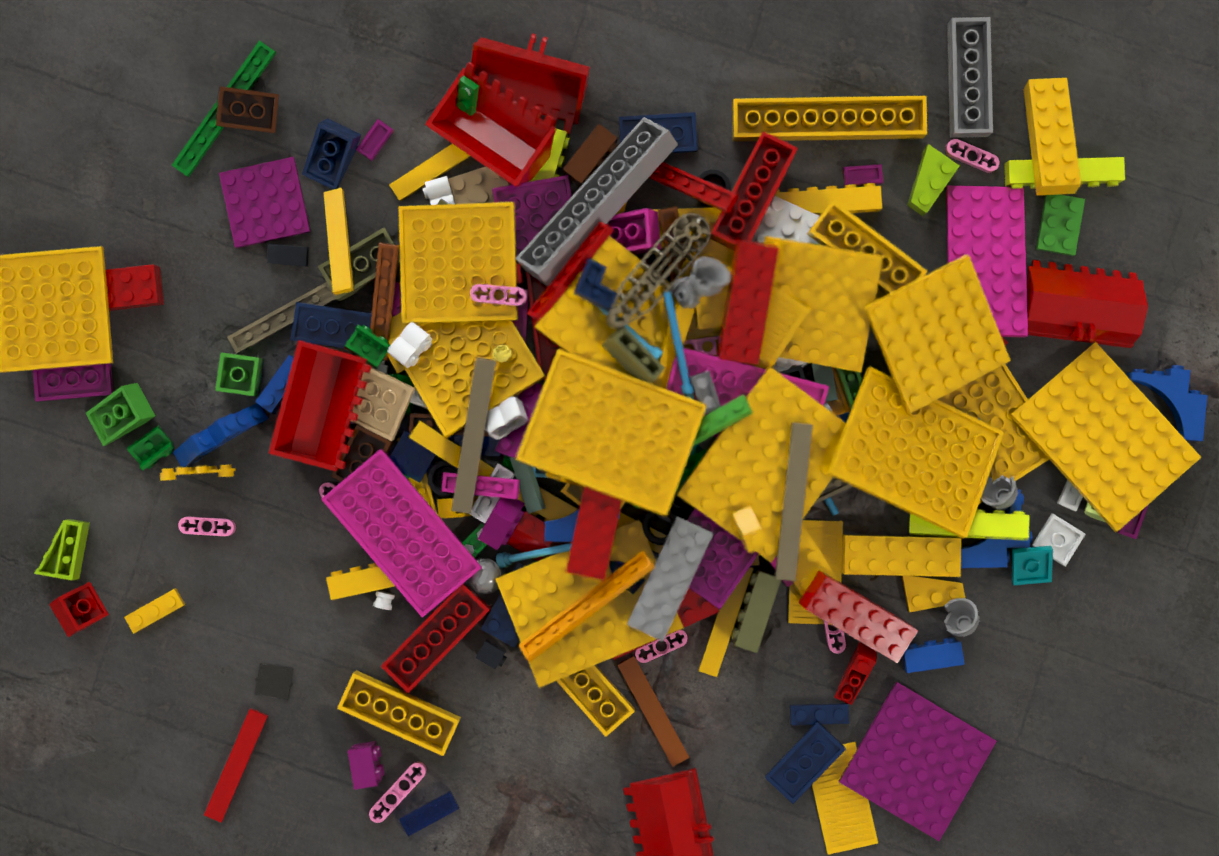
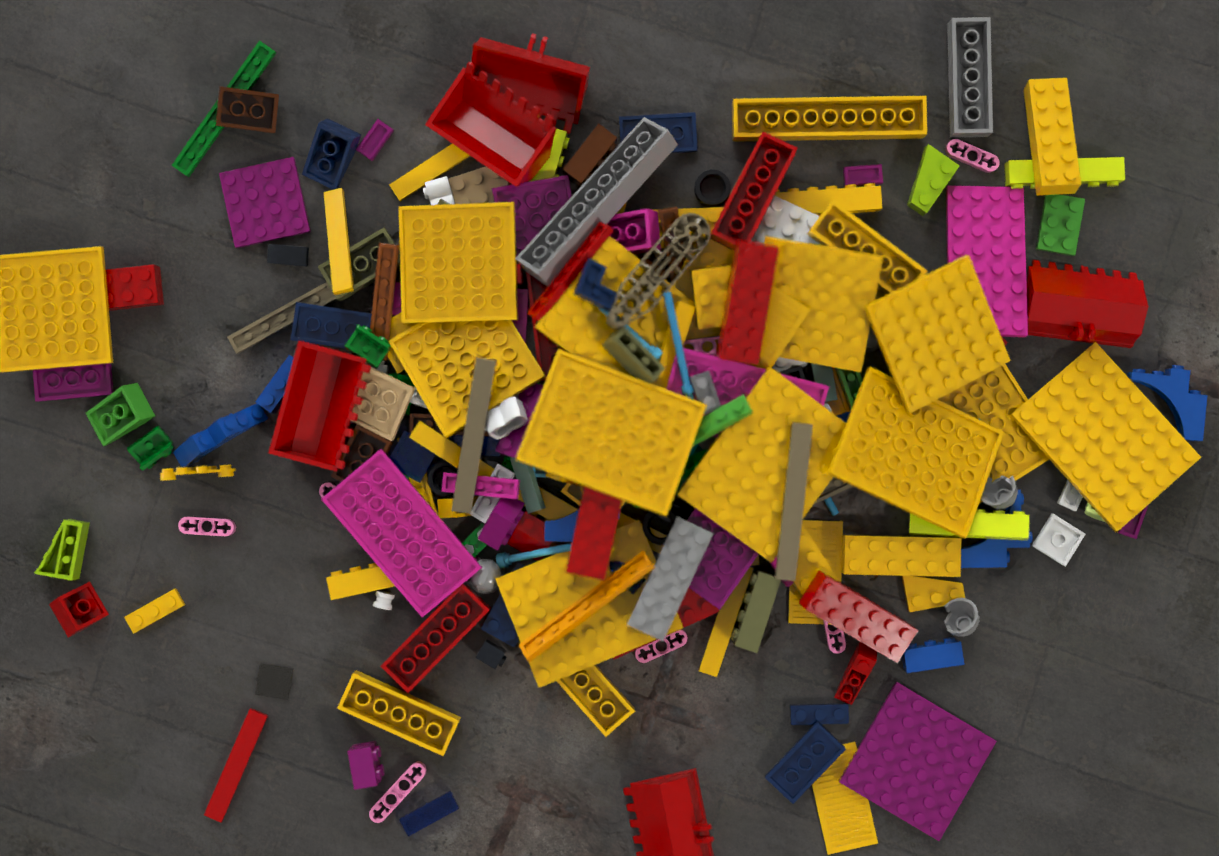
(239, 374): bright green brick -> none
(410, 345): white brick -> none
(467, 95): green piece -> none
(485, 288): bright pink beam -> none
(501, 353): light yellow plate -> none
(653, 711): dark orange tile -> none
(684, 293): light grey brick -> none
(694, 187): red tile -> none
(708, 276): light grey helmet -> none
(749, 529): yellow slope -> none
(1032, 565): teal plate -> none

